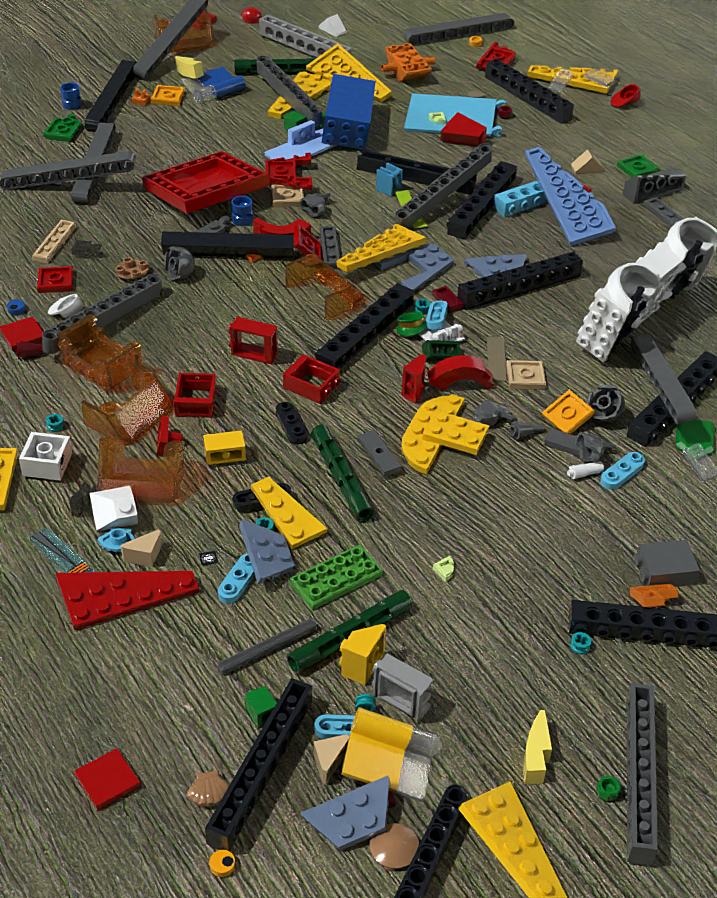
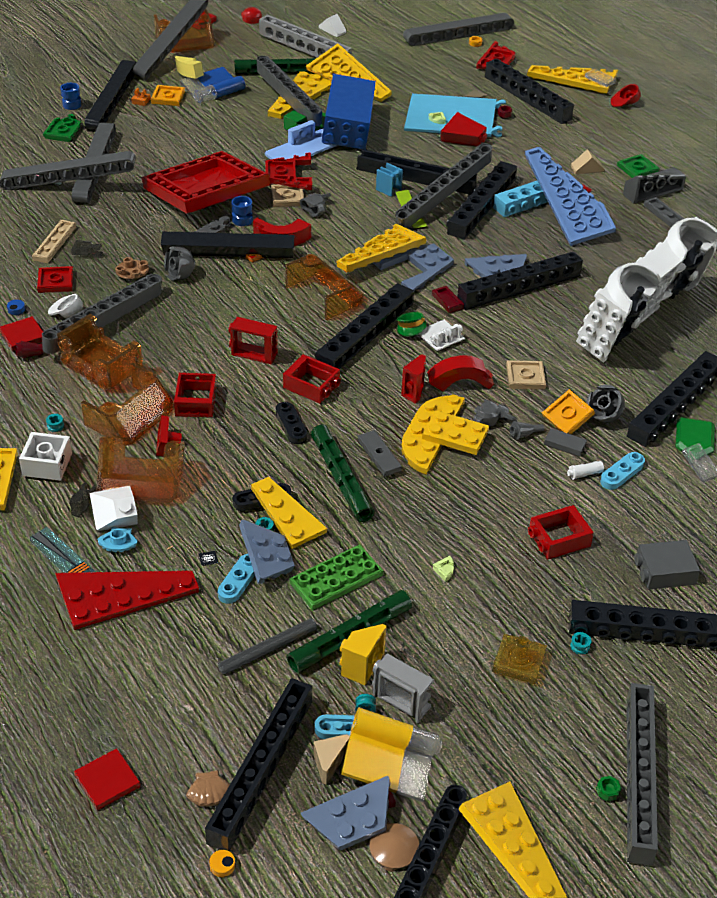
(142, 549): tan slope -> none
(224, 447): yellow brick -> none
(259, 705): green brick -> none
(306, 242): red tile -> none
(329, 245): dark grey tile -> none
(407, 62): orange slope -> none
(422, 306): teal bush -> none
(429, 349): dark green slope -> none
(436, 315): medium azure plate -> none
(496, 358): dark tan sticker -> none
(519, 658): none -> clear yellow plate
(537, 751): light yellow slope -> none
(560, 81): clear tile -> none
(581, 531): none -> red window
(592, 446): dark grey animal -> none
(653, 595): orange plate -> none
(663, 379): dark grey beam -> none

